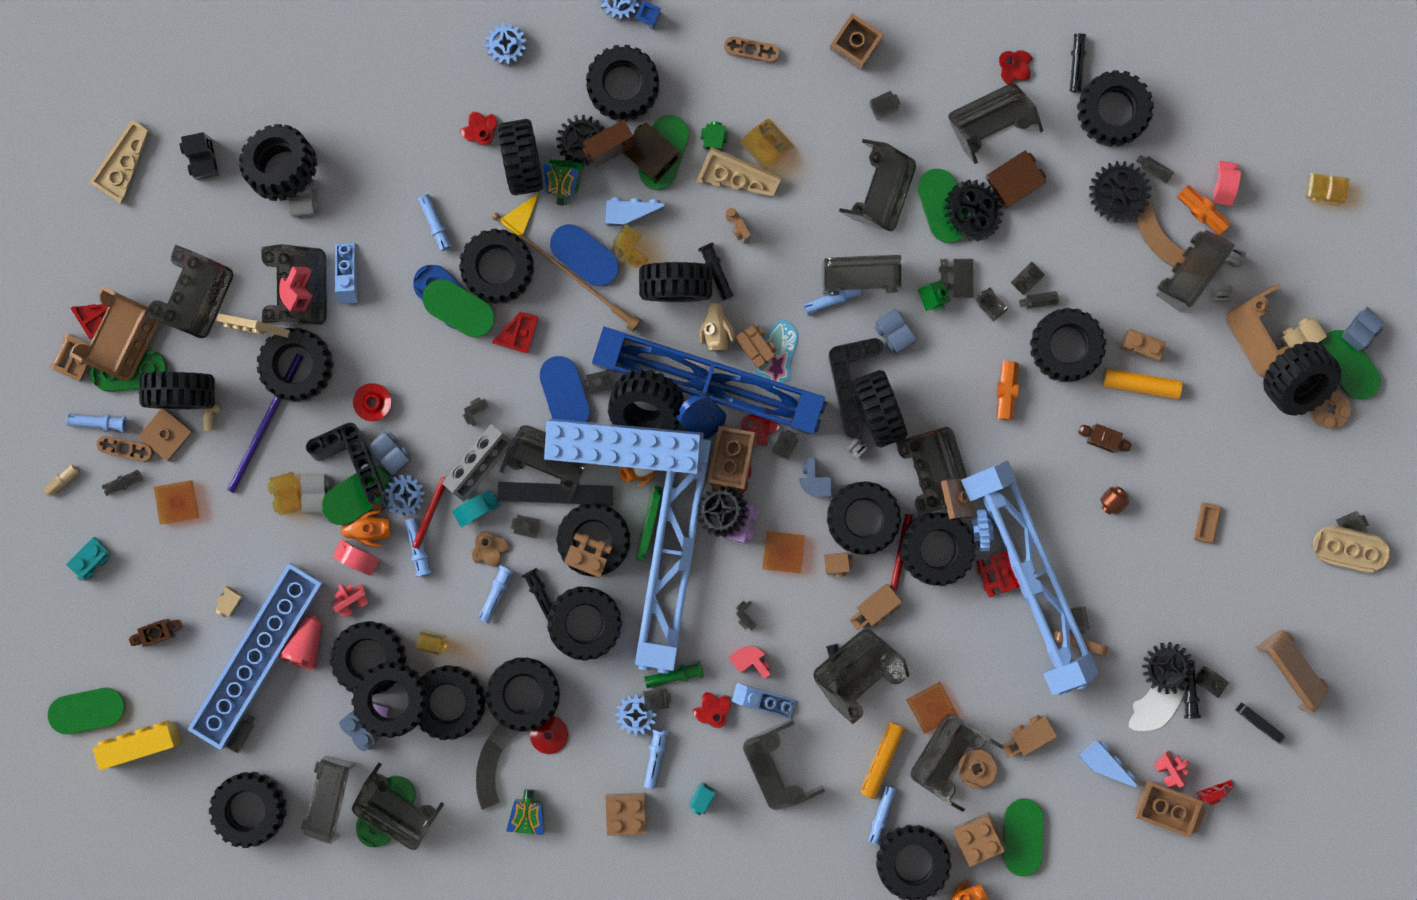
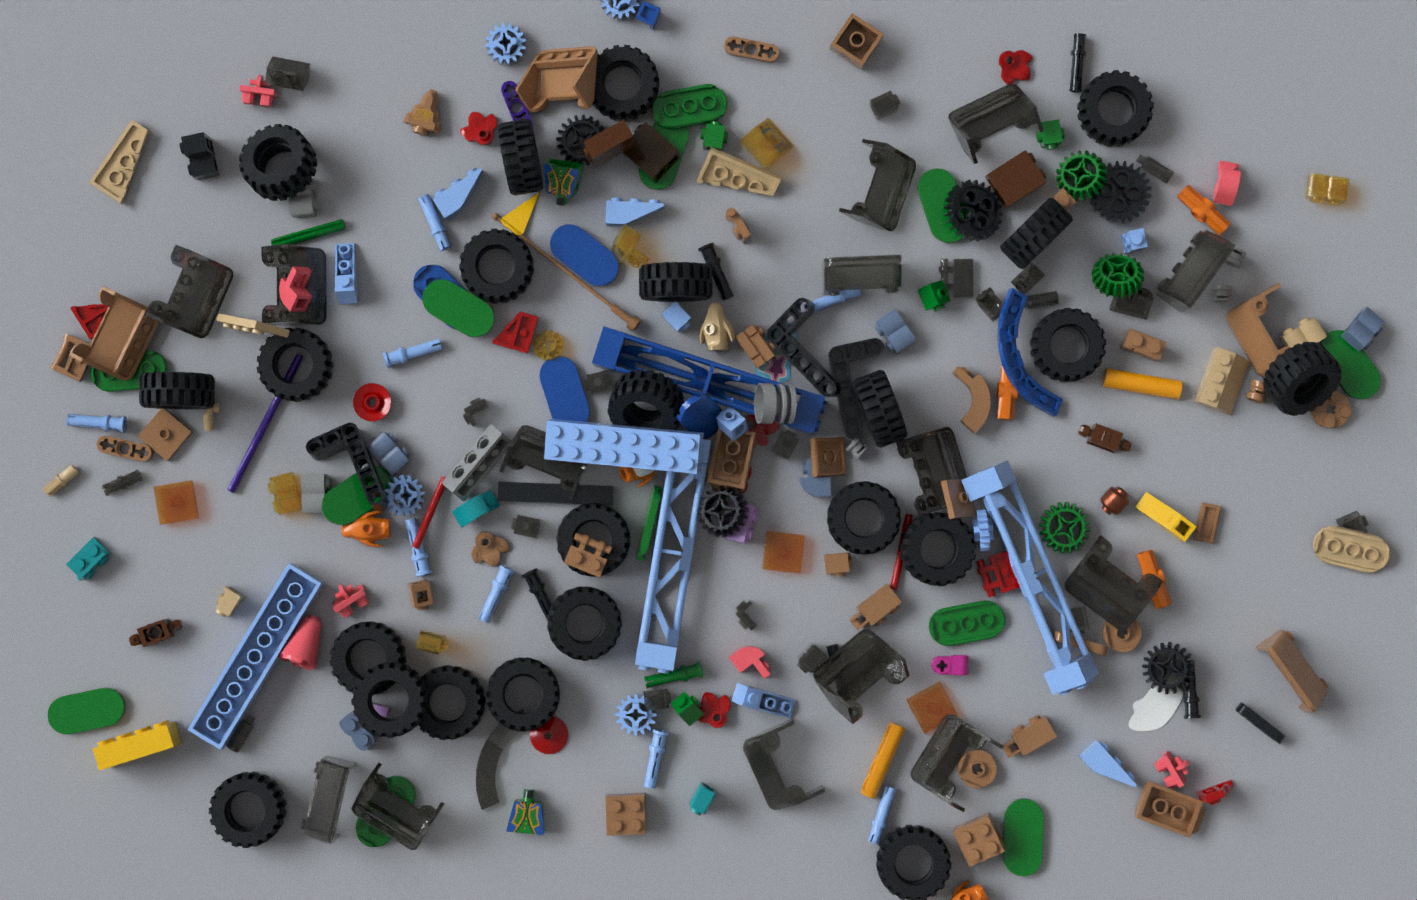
(249, 92): none -> coral hips
(287, 73): none -> clear smoke brick
(309, 233): none -> green axle
(356, 558): coral brick -> none
(403, 355): none -> light blue pin
(420, 586): none -> medium nougat brick
(424, 116): none -> medium nougat rock
(455, 198): none -> light blue slope
(509, 104): none -> dark purple beam
(555, 348): none -> clear yellow gear
(559, 76): none -> medium nougat windscreen
(677, 317): none -> light blue brick
(687, 708): none -> green brick
(689, 106): none -> green tile
(731, 423): none -> light blue brick
(775, 404): none -> light grey wheel
(799, 351): none -> black beam
(811, 658): none -> clear smoke brick
(828, 456): none -> medium nougat plate
(953, 665): none -> dark pink piece
(966, 623): none -> green tile
(980, 399): none -> medium nougat arch
(1012, 360): none -> blue plate
(1036, 233): none -> black tyre
(1051, 136): none -> green brick
(1063, 199): none -> medium nougat brick
(1068, 171): none -> green gear
(1069, 535): none -> green gear
(1109, 589): none -> clear smoke windscreen
(1117, 270): none -> green gear
(1120, 644): none -> medium nougat plate
(1134, 240): none -> light blue brick
(1137, 305): none -> clear smoke bracket
(1149, 565): none -> orange piece
(1156, 239): medium nougat tile -> none
(1165, 517): none -> yellow slope
(1211, 681): clear smoke bracket -> none
(1222, 380): none -> tan slope
(1257, 392): none -> medium nougat wheel

